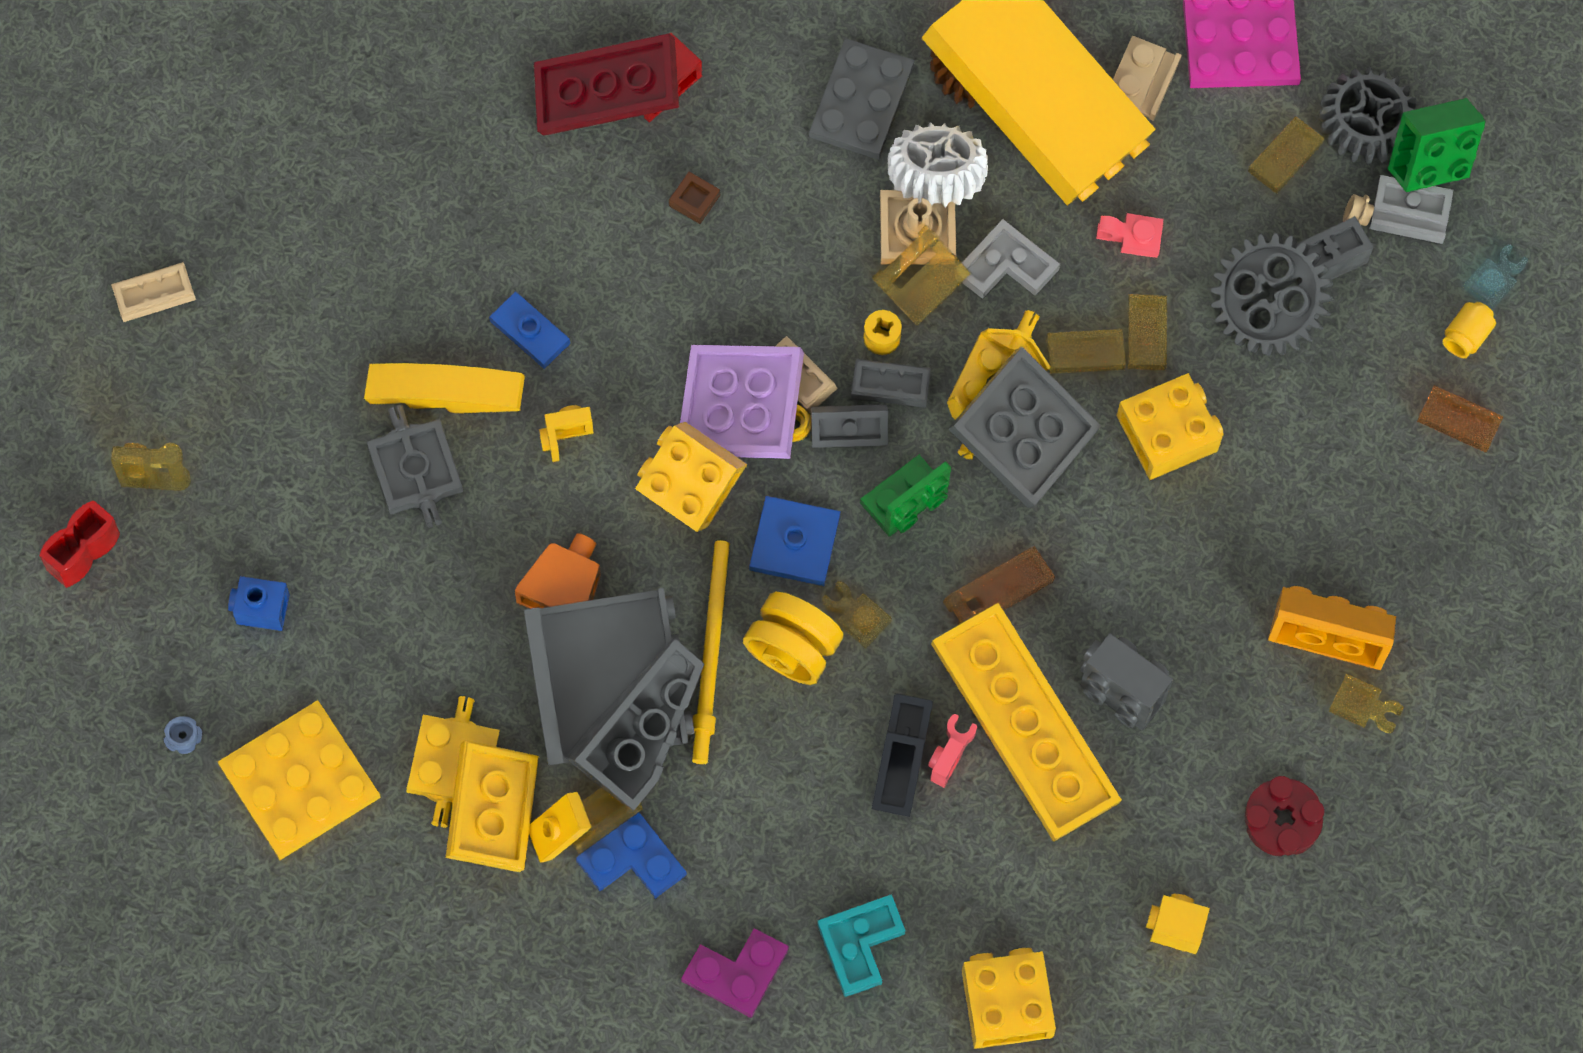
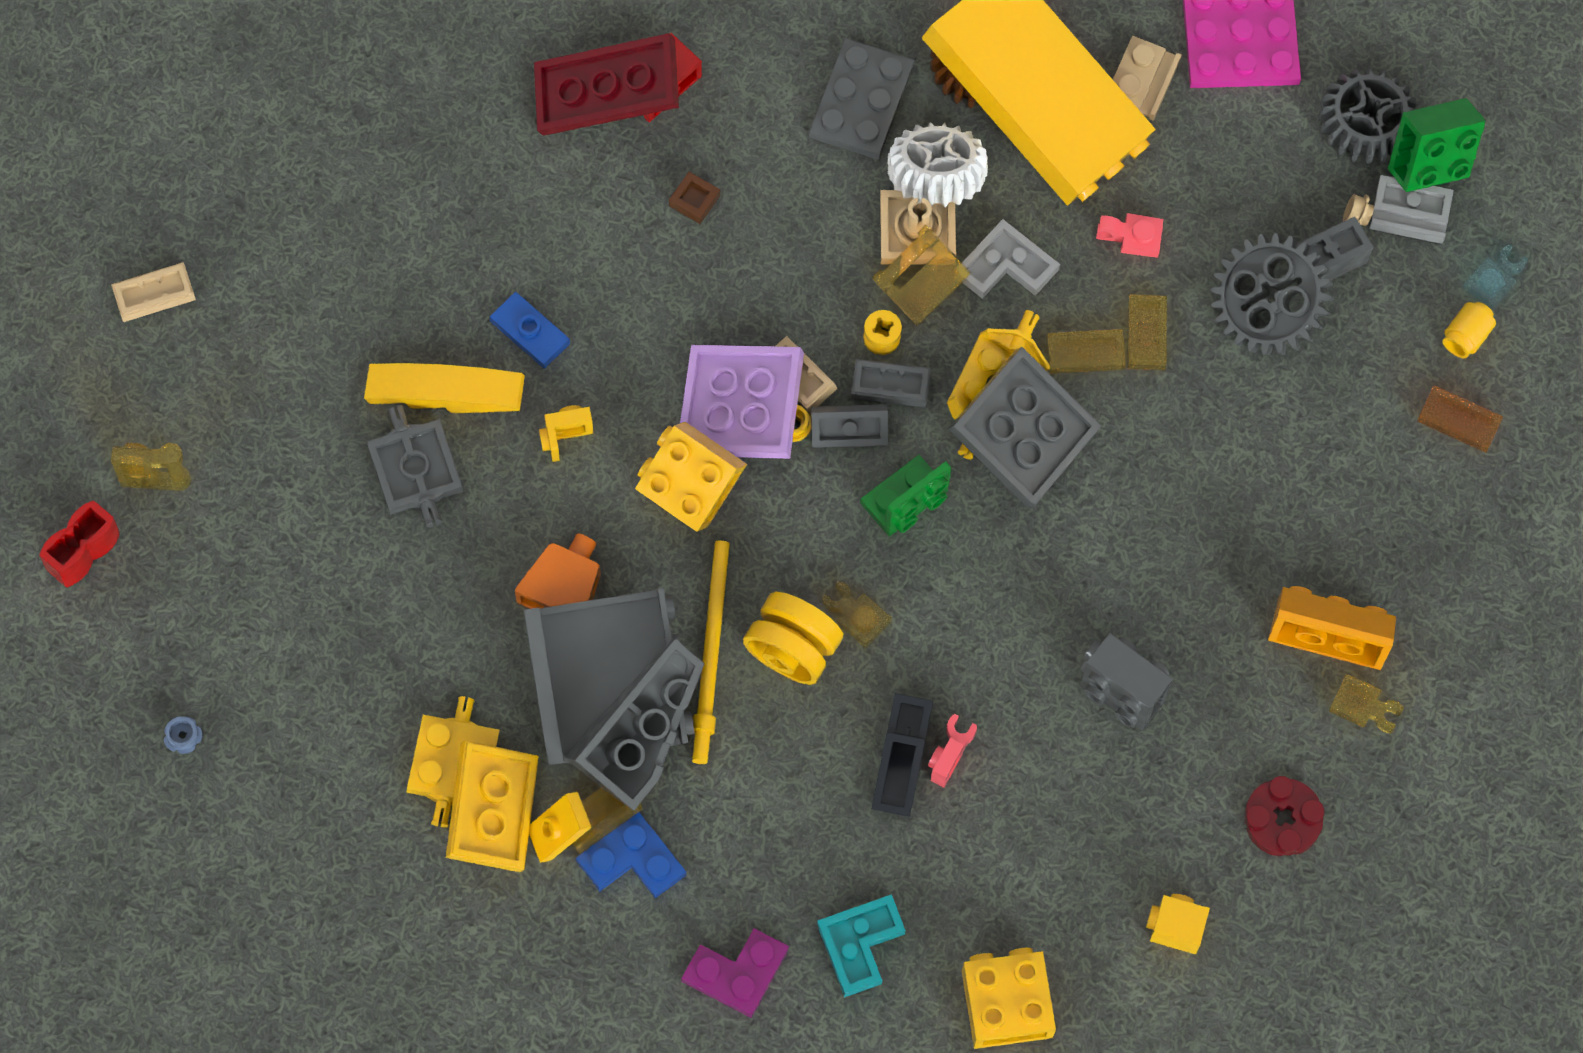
(259, 603): blue brick -> none
(299, 780): yellow plate -> none
(794, 541): blue plate -> none
(1002, 585): clear orange plate -> none
(1026, 722): yellow plate -> none
(1170, 426): yellow brick -> none
(1286, 155): clear yellow plate -> none

